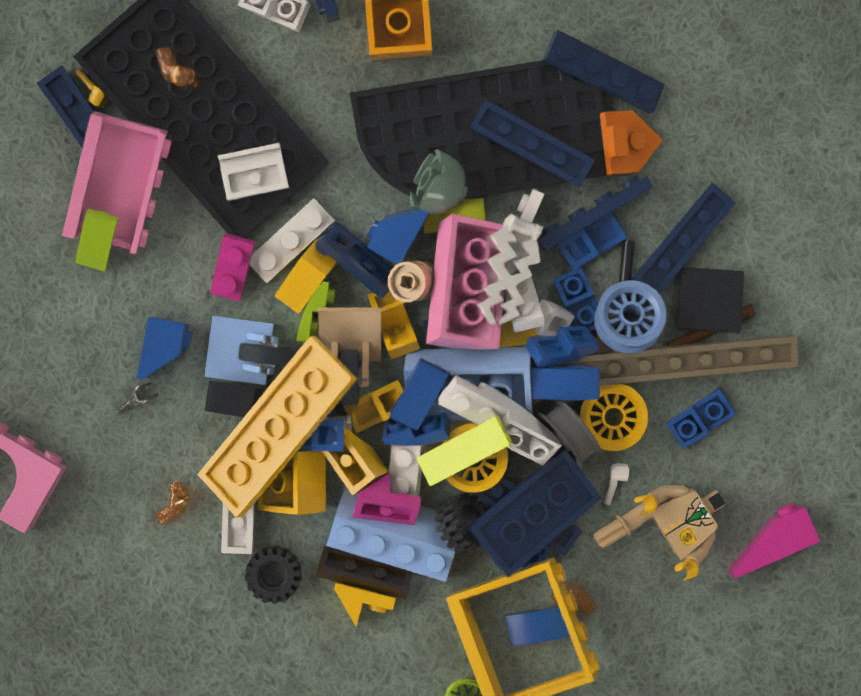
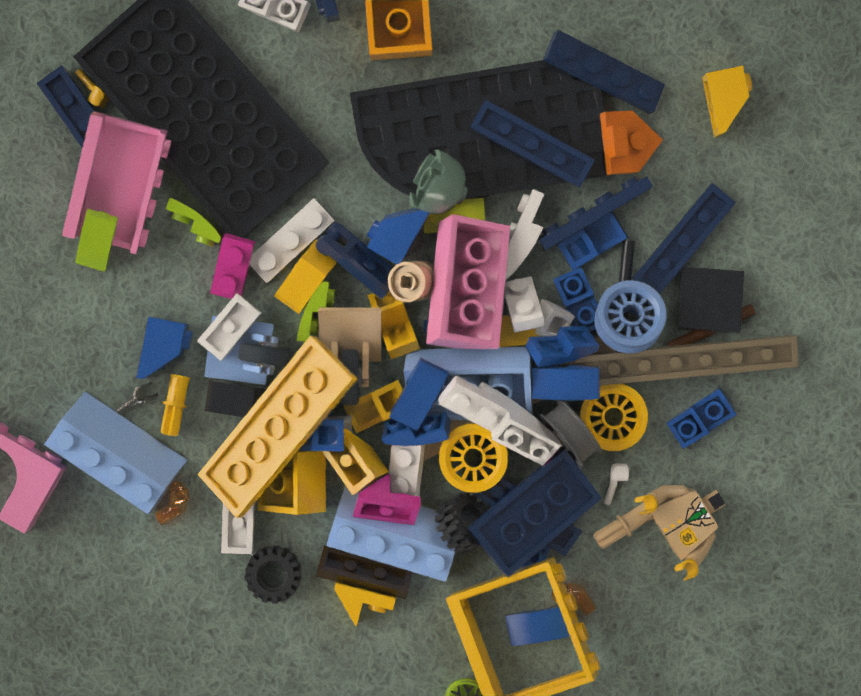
(116, 452): none -> light blue slope
(171, 71): clear orange arm -> none
(174, 405): none -> yellow axle
(204, 229): none -> lime slope
(229, 327): none -> white plate
(253, 171): white plate -> none
(464, 450): neon yellow tile -> none
(505, 281): white piece -> none
(725, 96): none -> yellow slope
(778, 538): dark pink slope -> none

